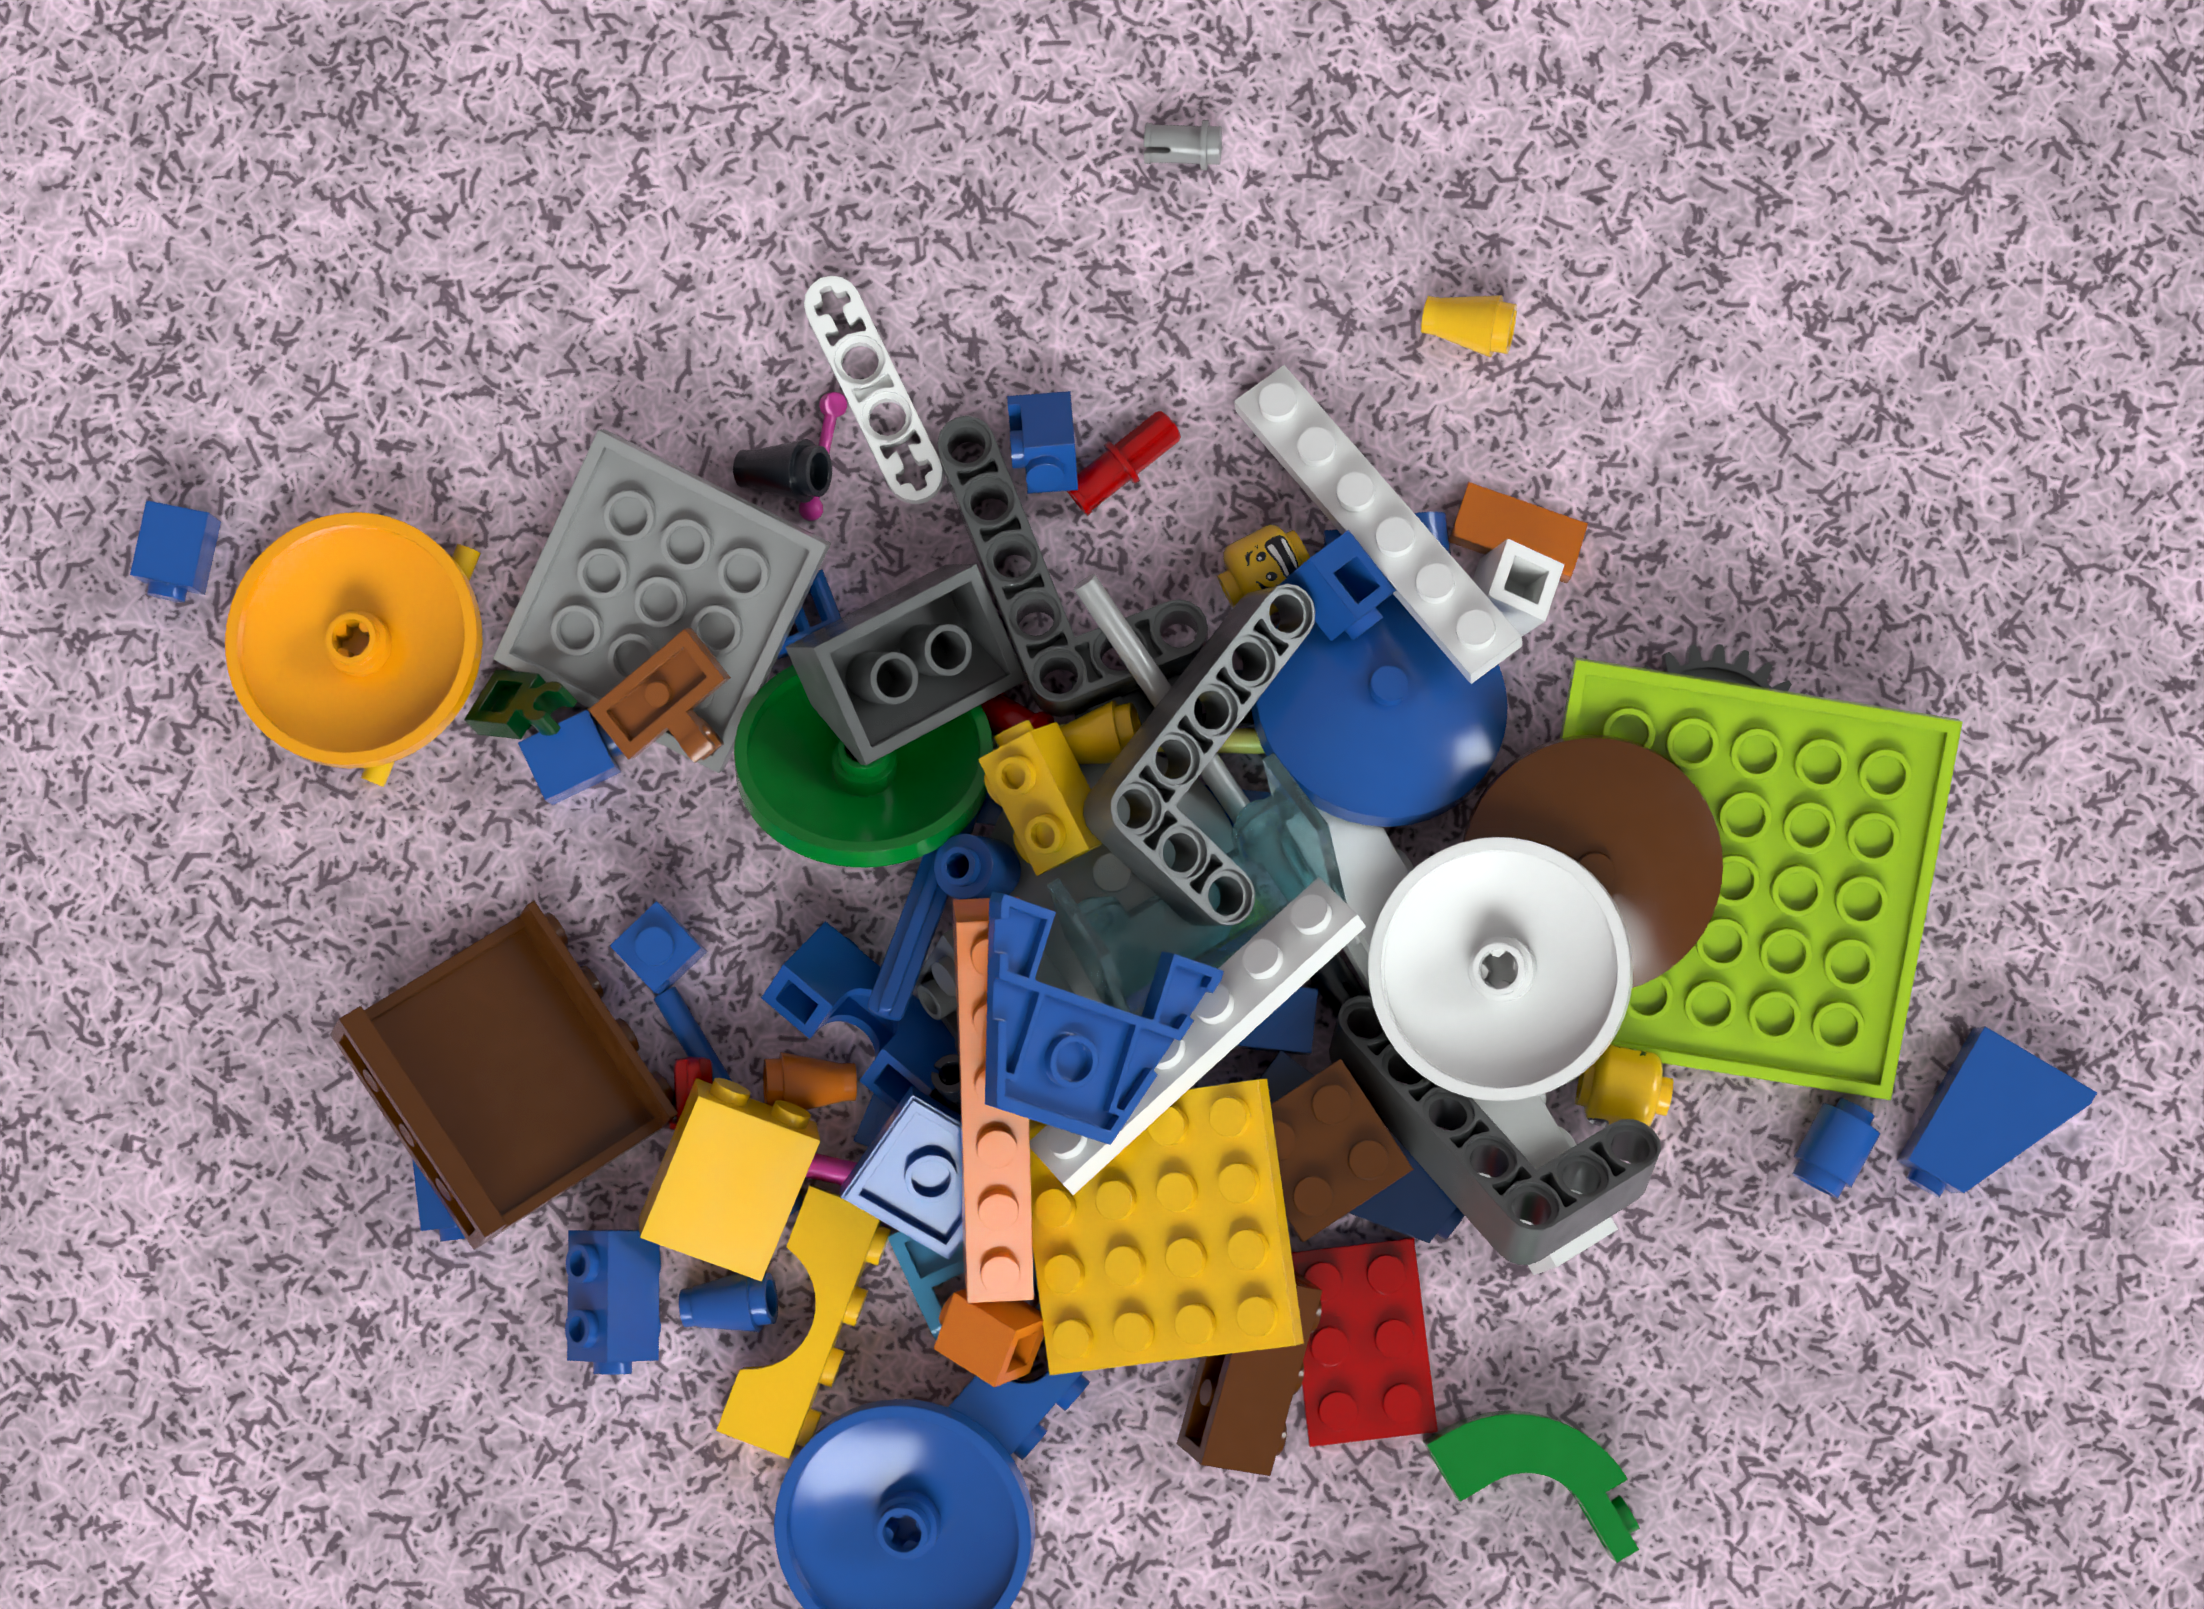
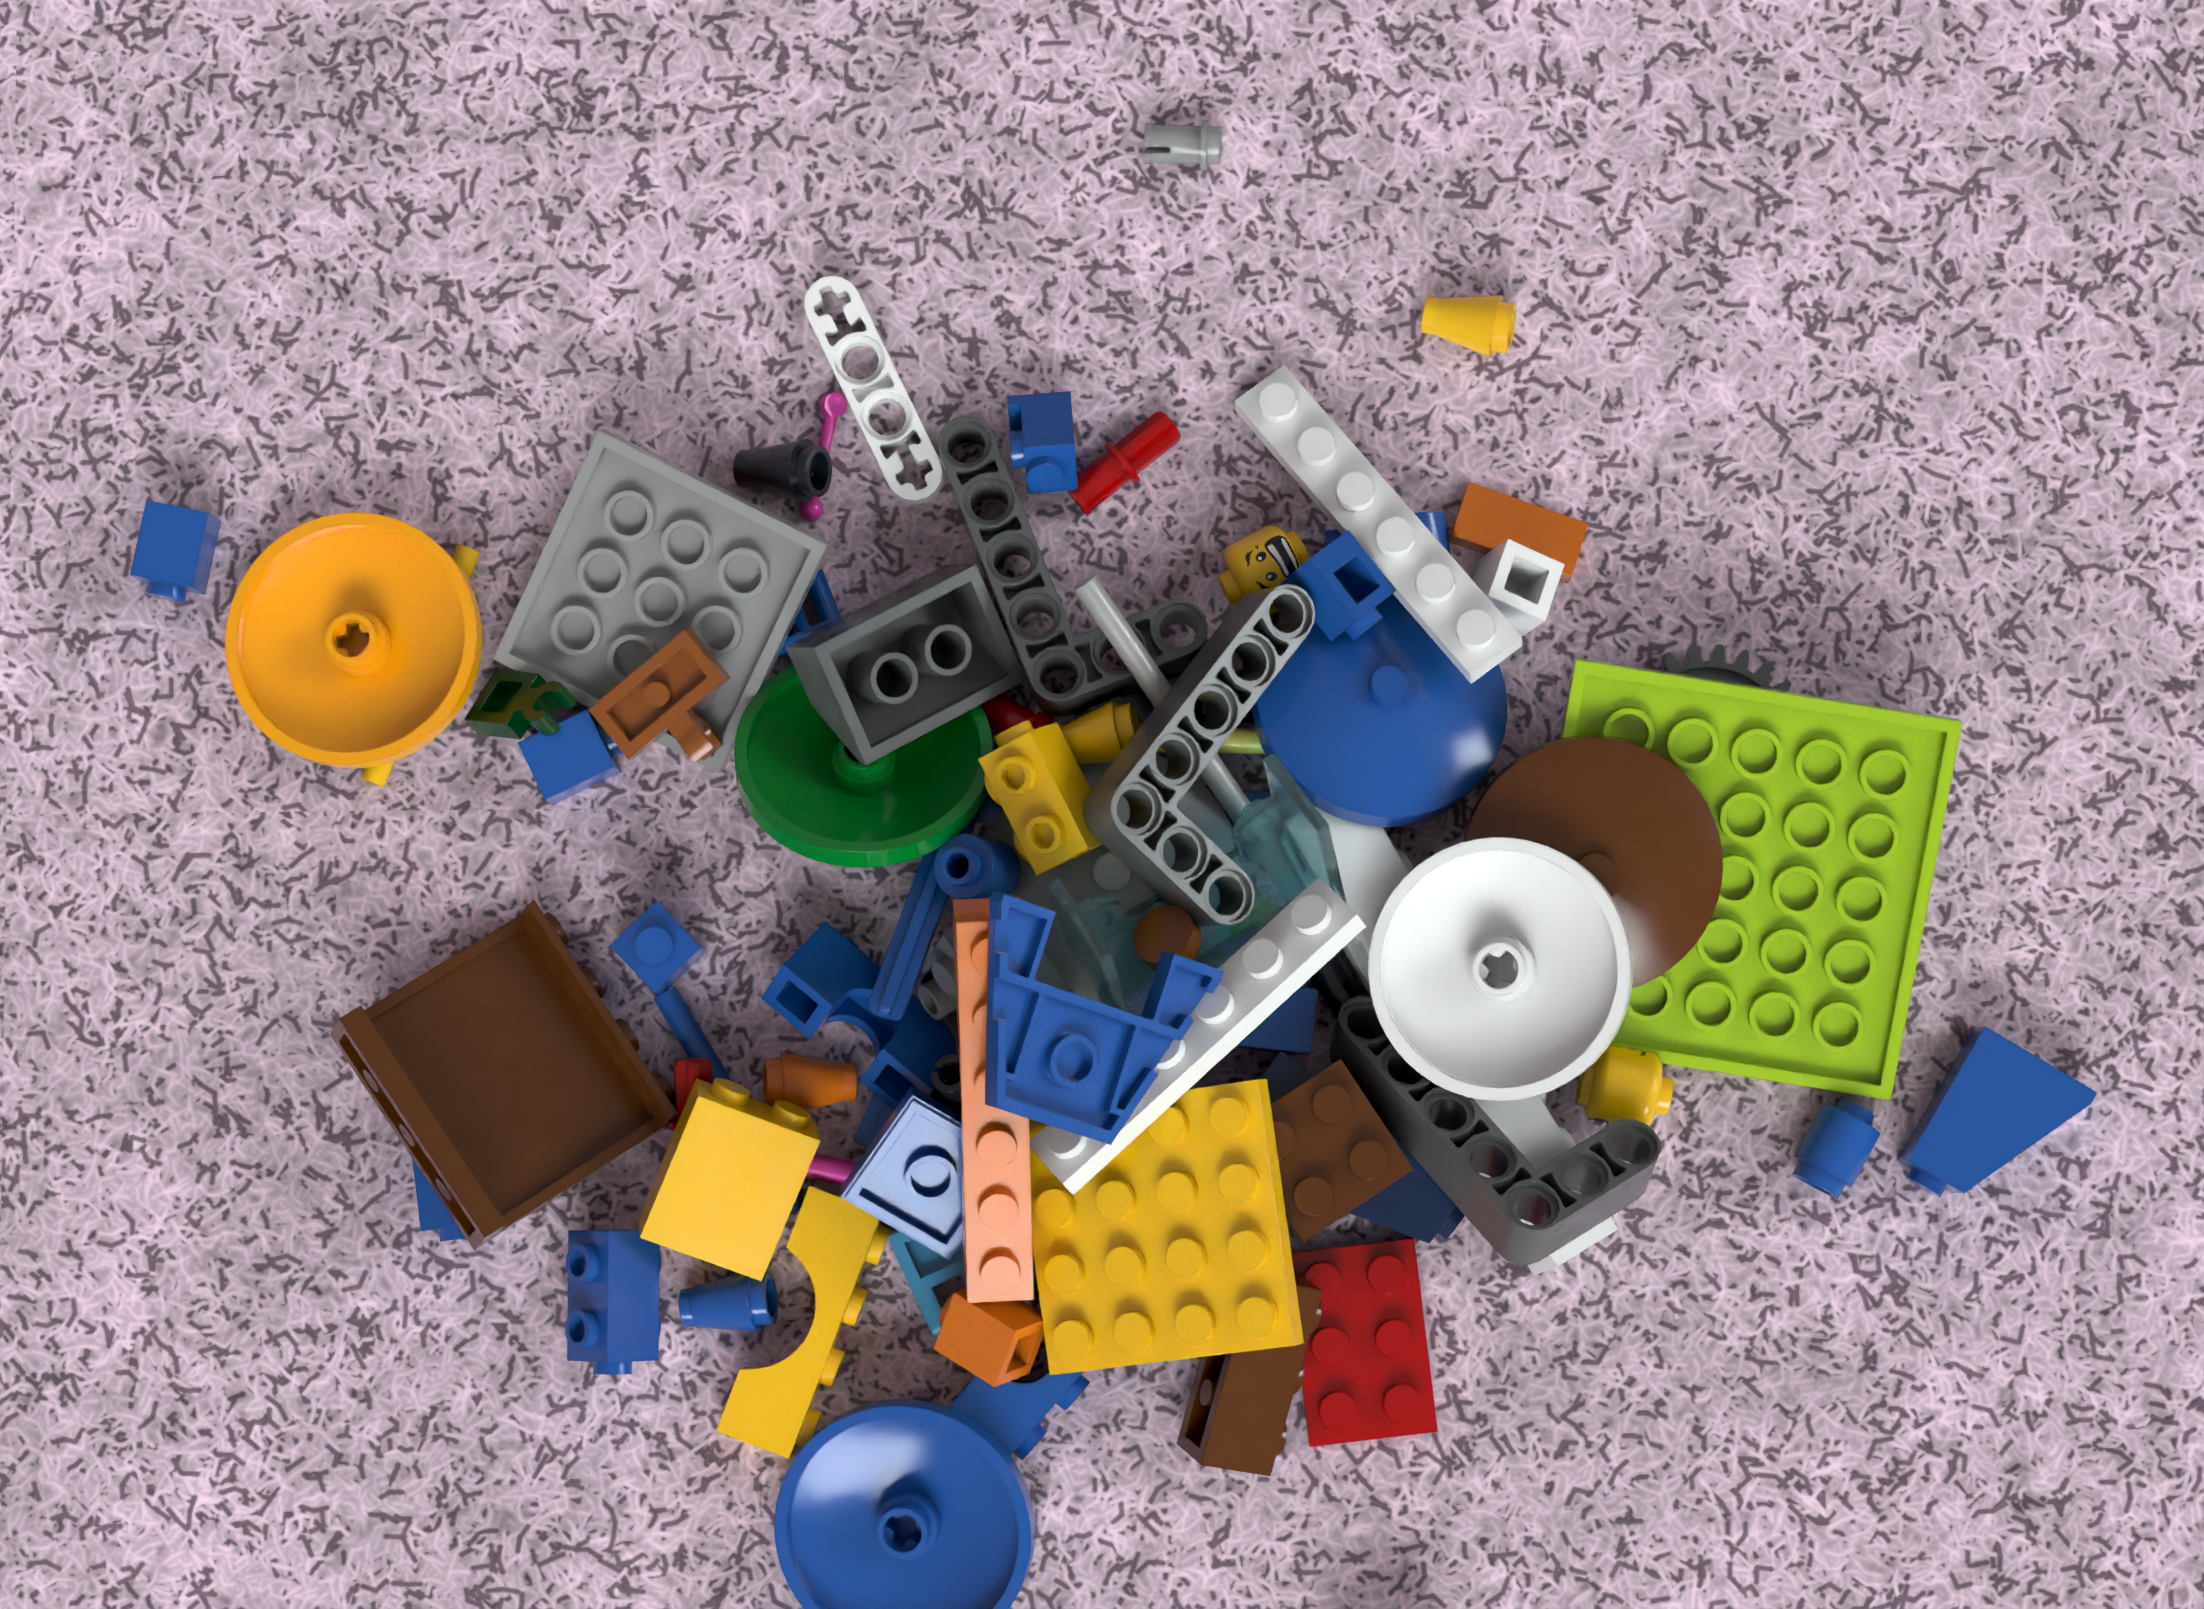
(1169, 931): none -> dark orange tile
(1517, 1442): green arch -> none

